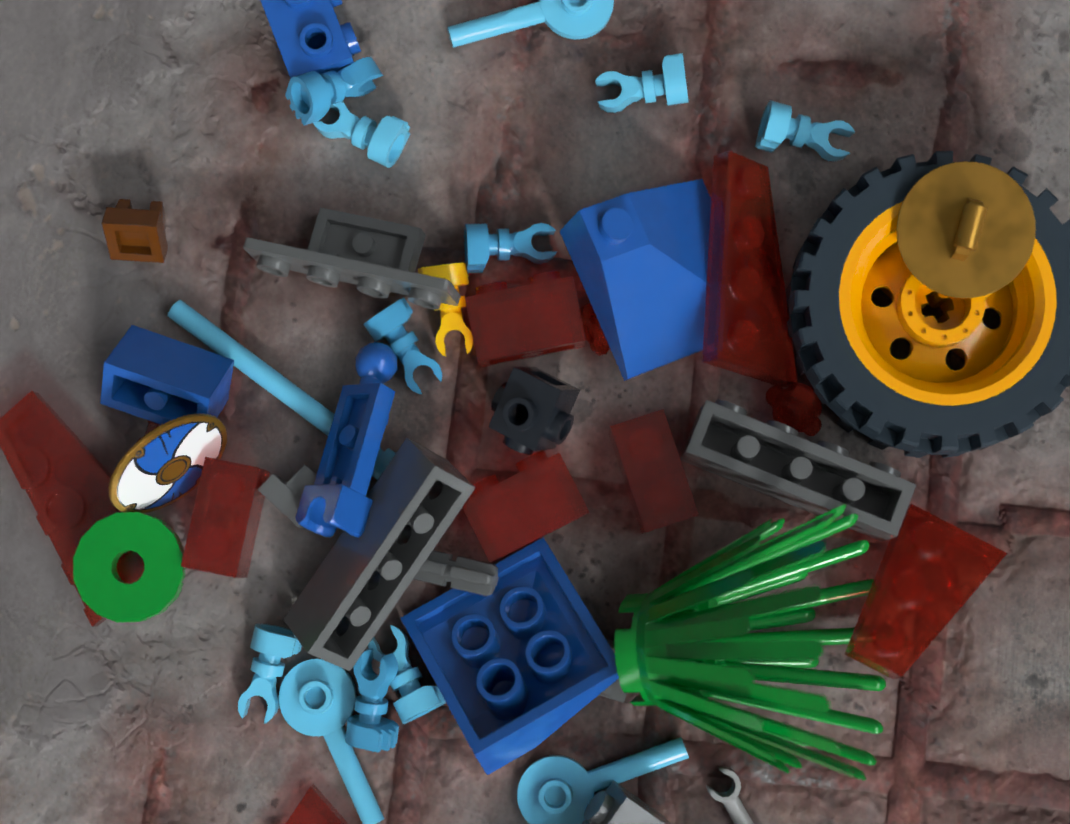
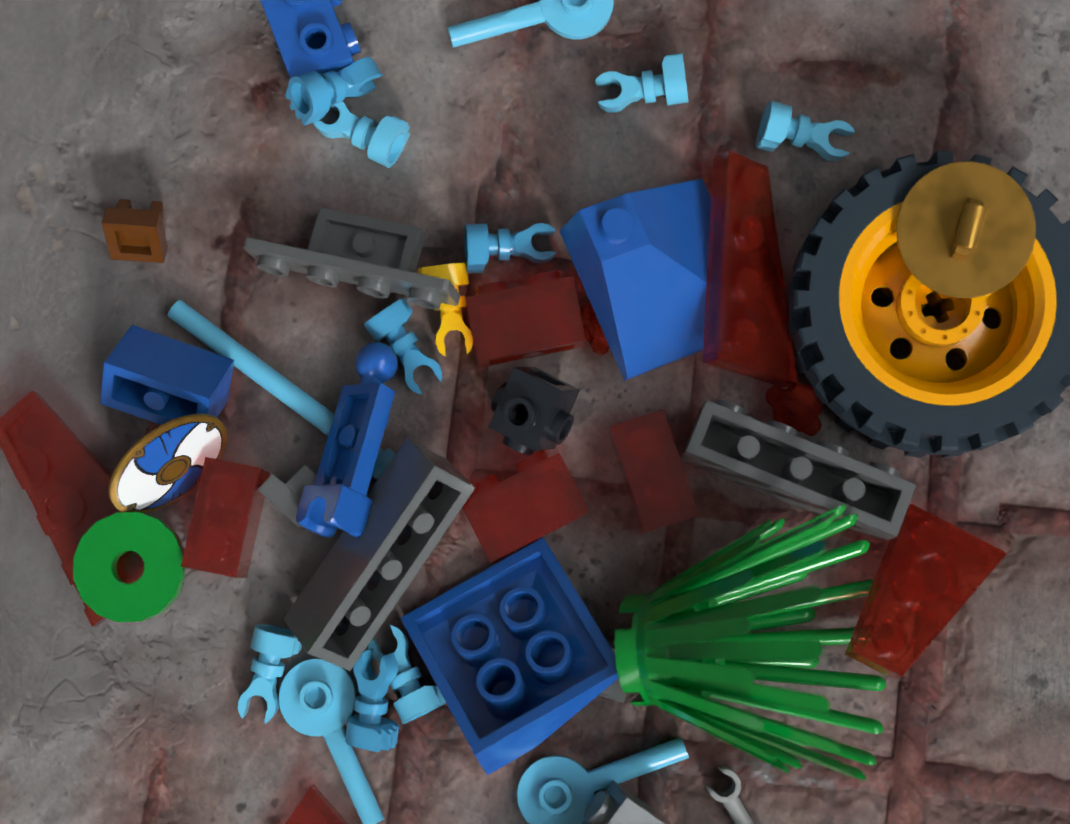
(464, 573): dark grey piece -> none

